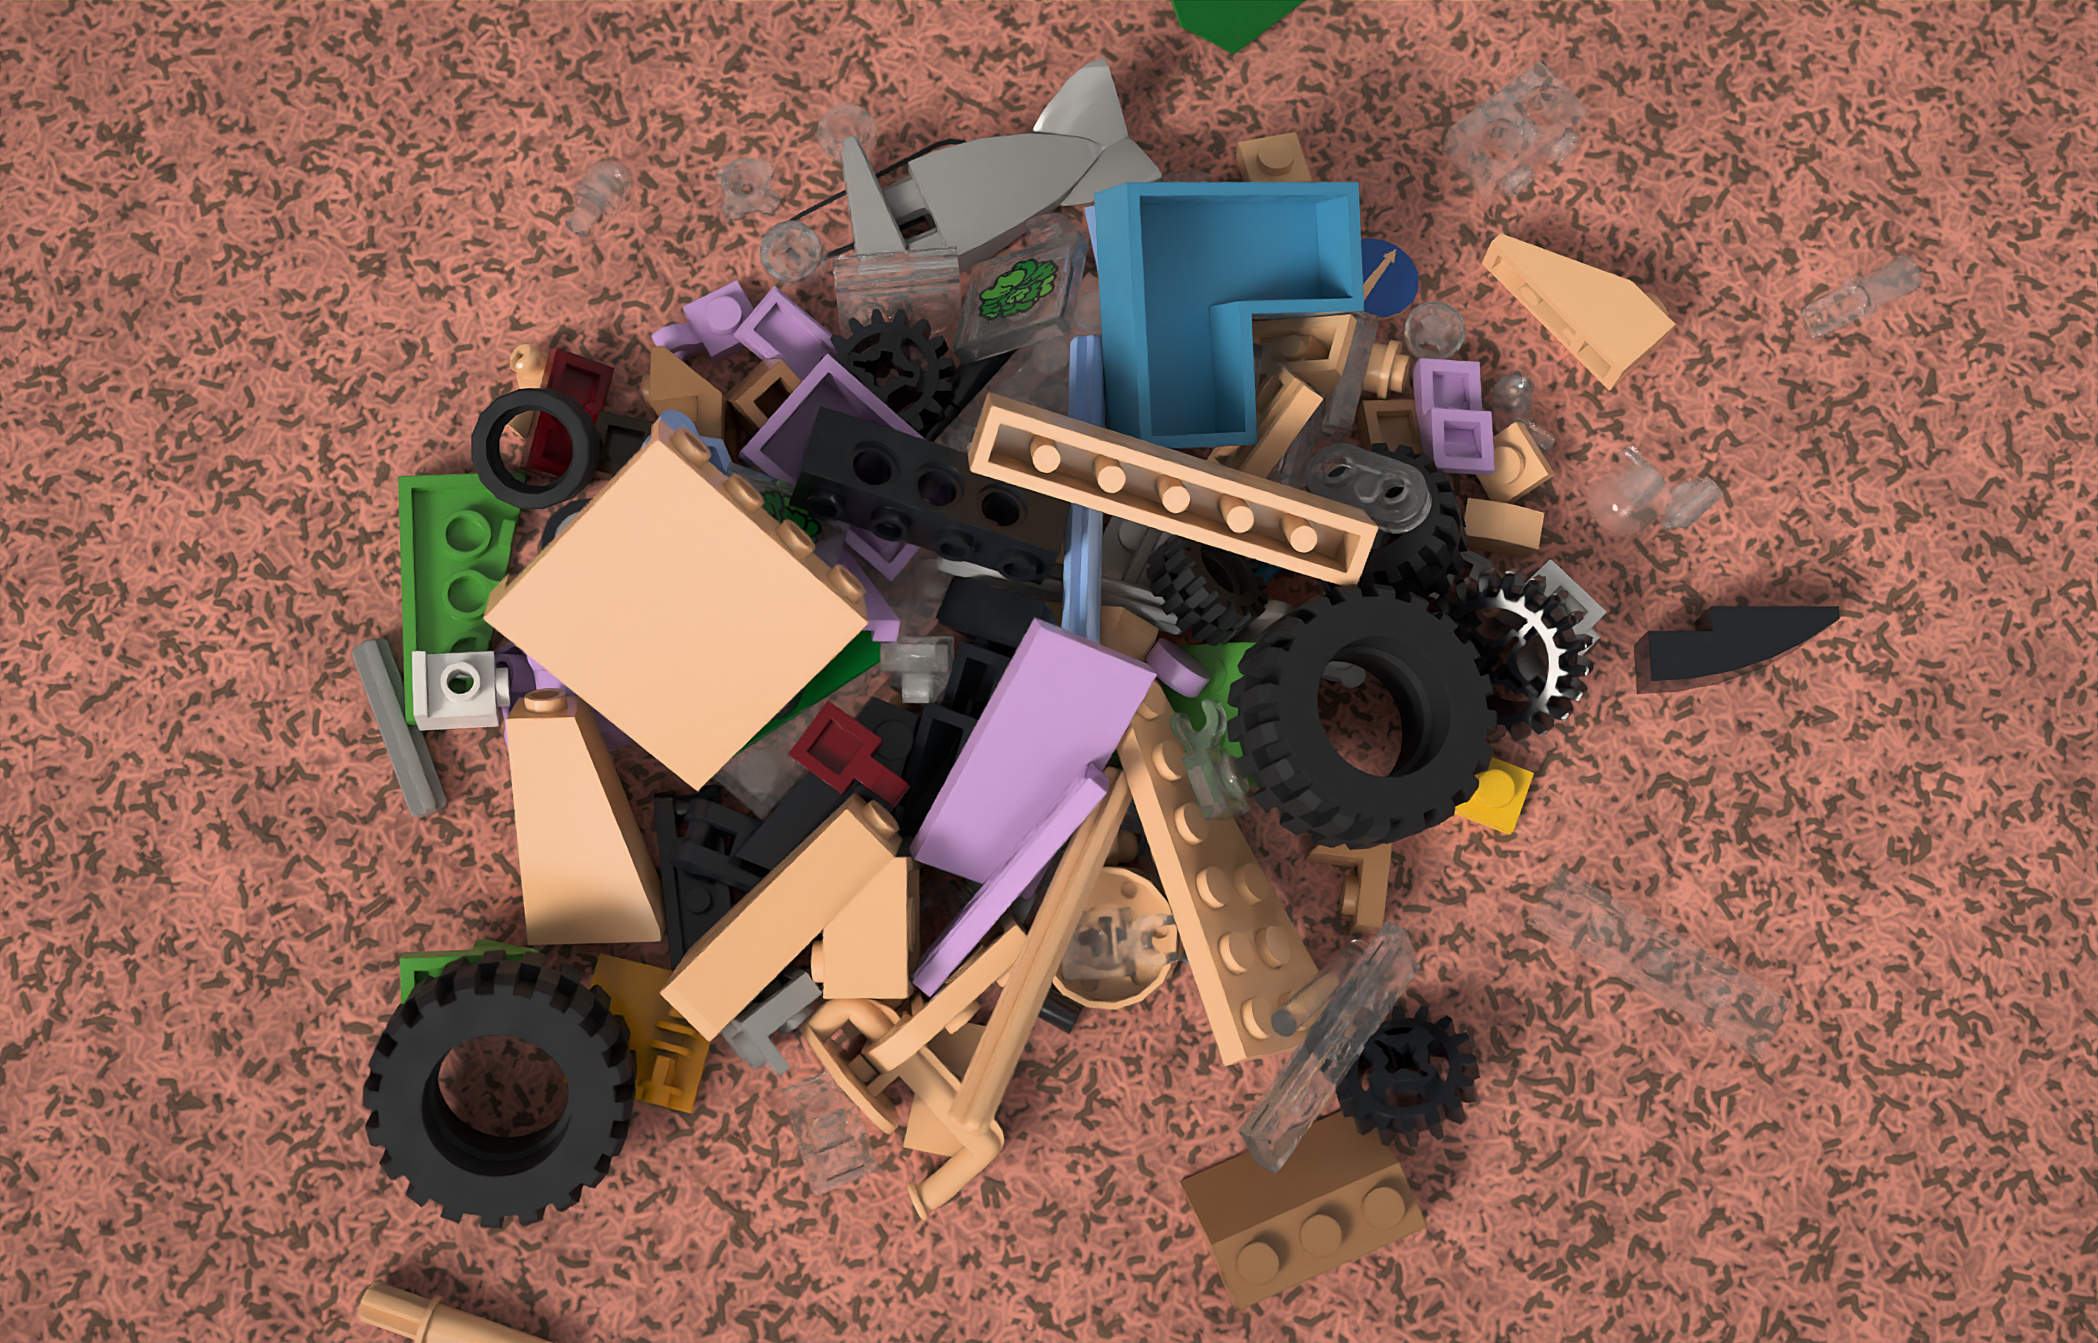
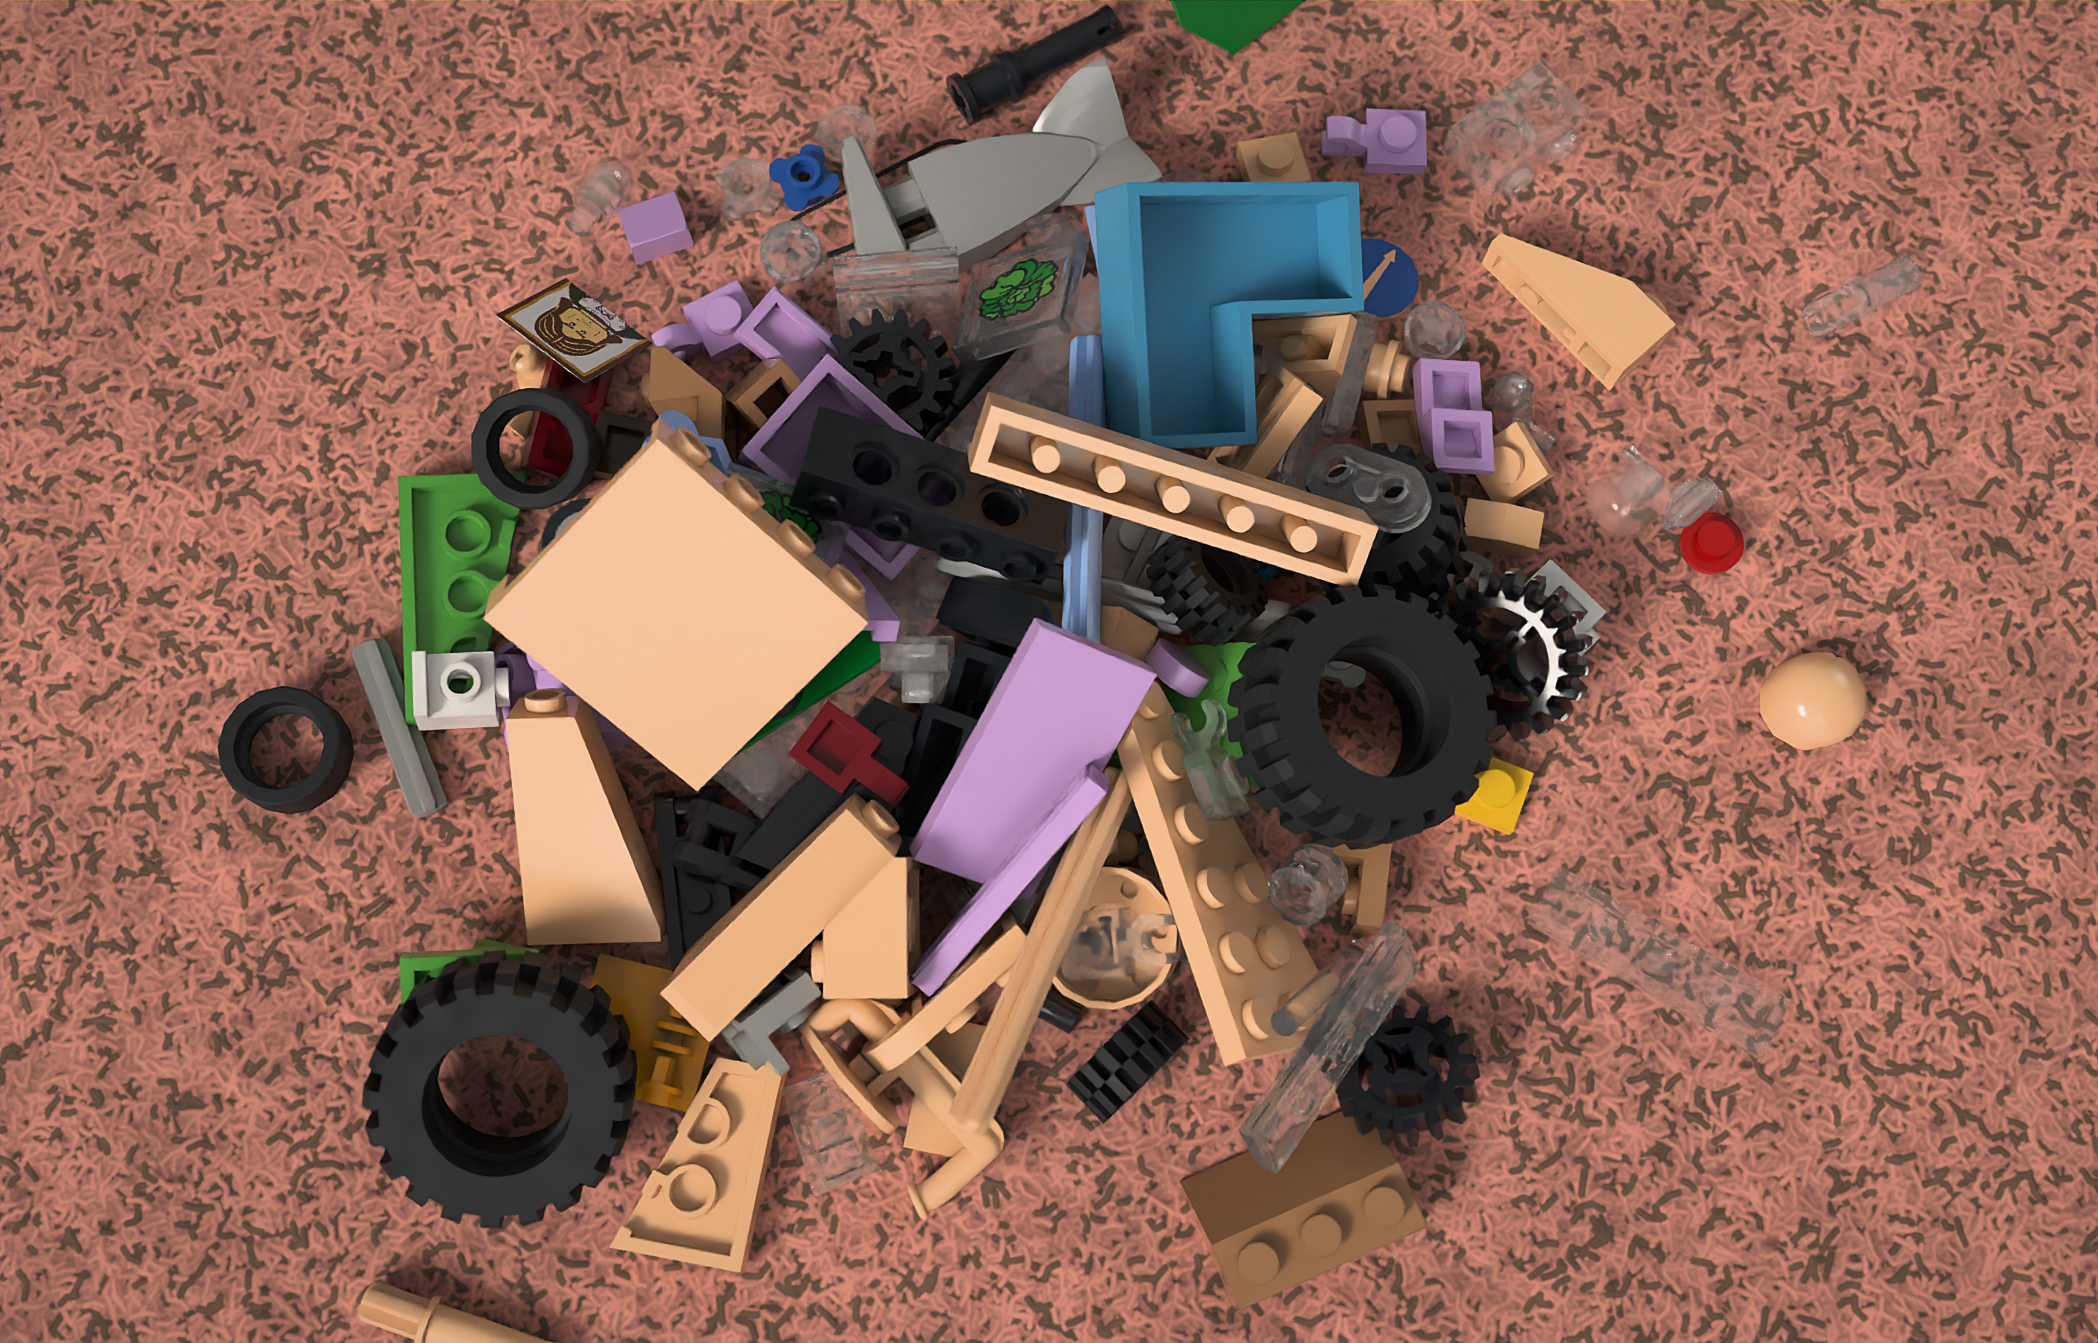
(248, 720): none -> black tyre
(574, 330): none -> sticker
(655, 227): none -> lavender slope
(712, 1178): none -> light nougat wing
(803, 194): none -> blue plate
(1010, 74): none -> black pin
(1127, 1061): none -> black tyre
(1312, 867): none -> clear wheel
(1387, 140): none -> lavender plate
(1711, 544): none -> red plate
(1725, 645): black slope -> none
(1813, 700): none -> light nougat hair

